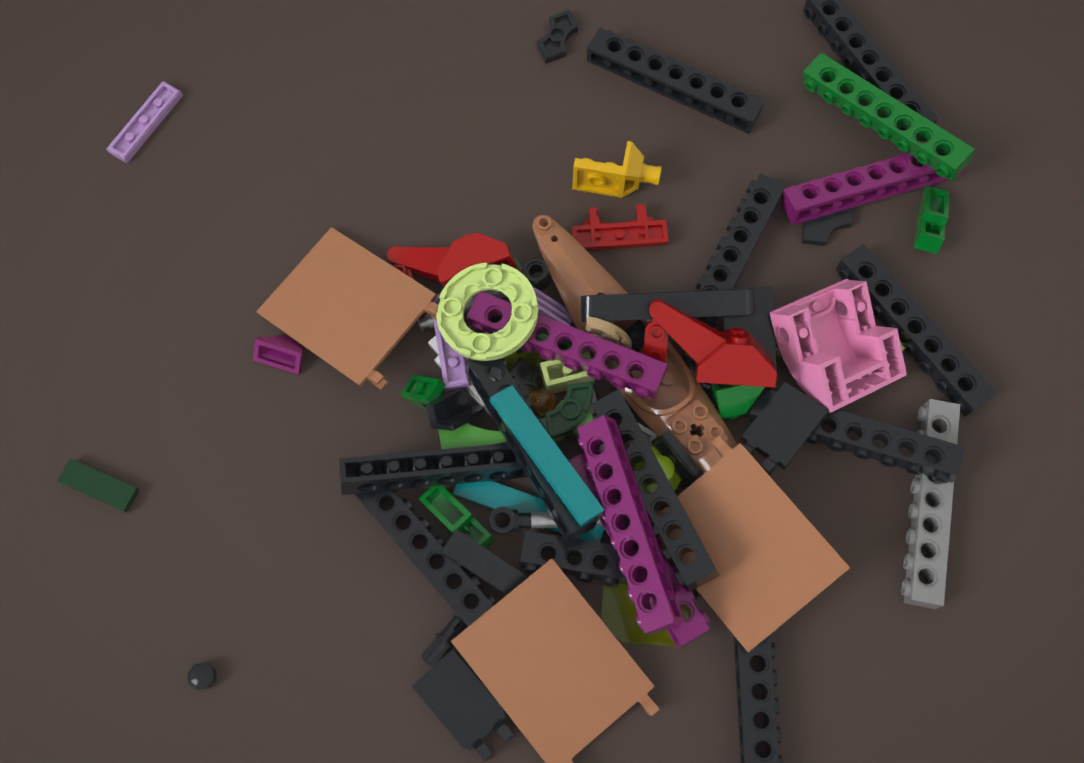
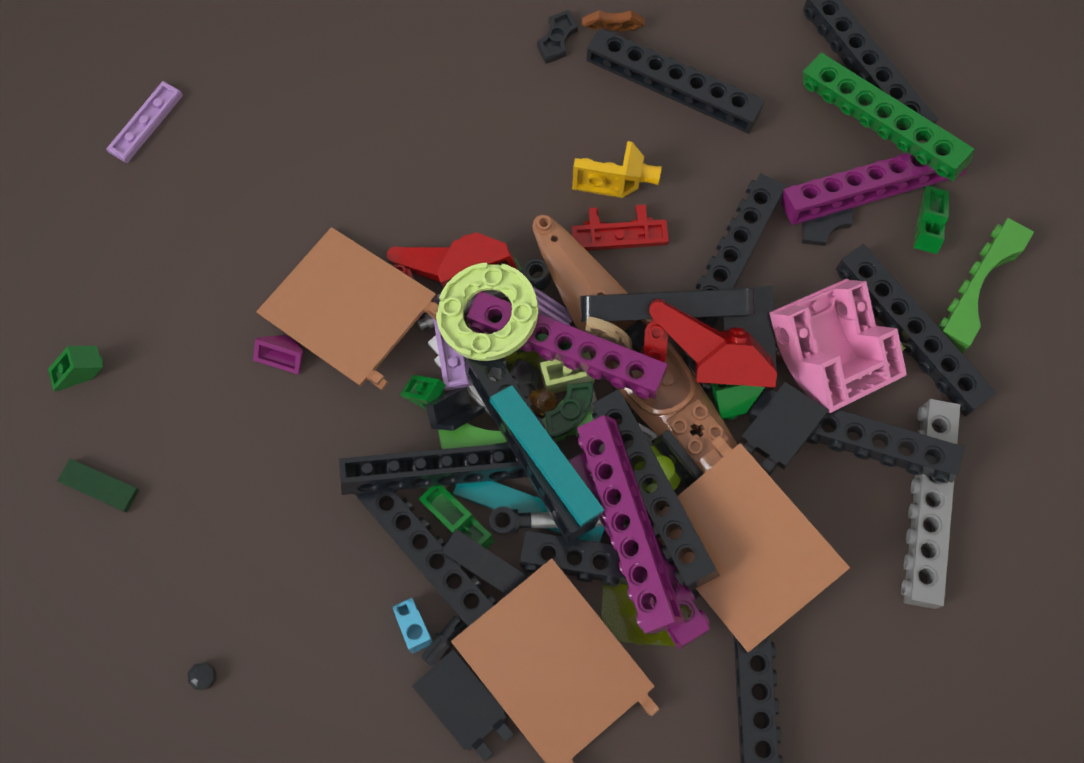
(75, 366): none -> green slope
(412, 626): none -> medium azure leg
(613, 21): none -> dark orange tile
(963, 321): none -> bright green arch

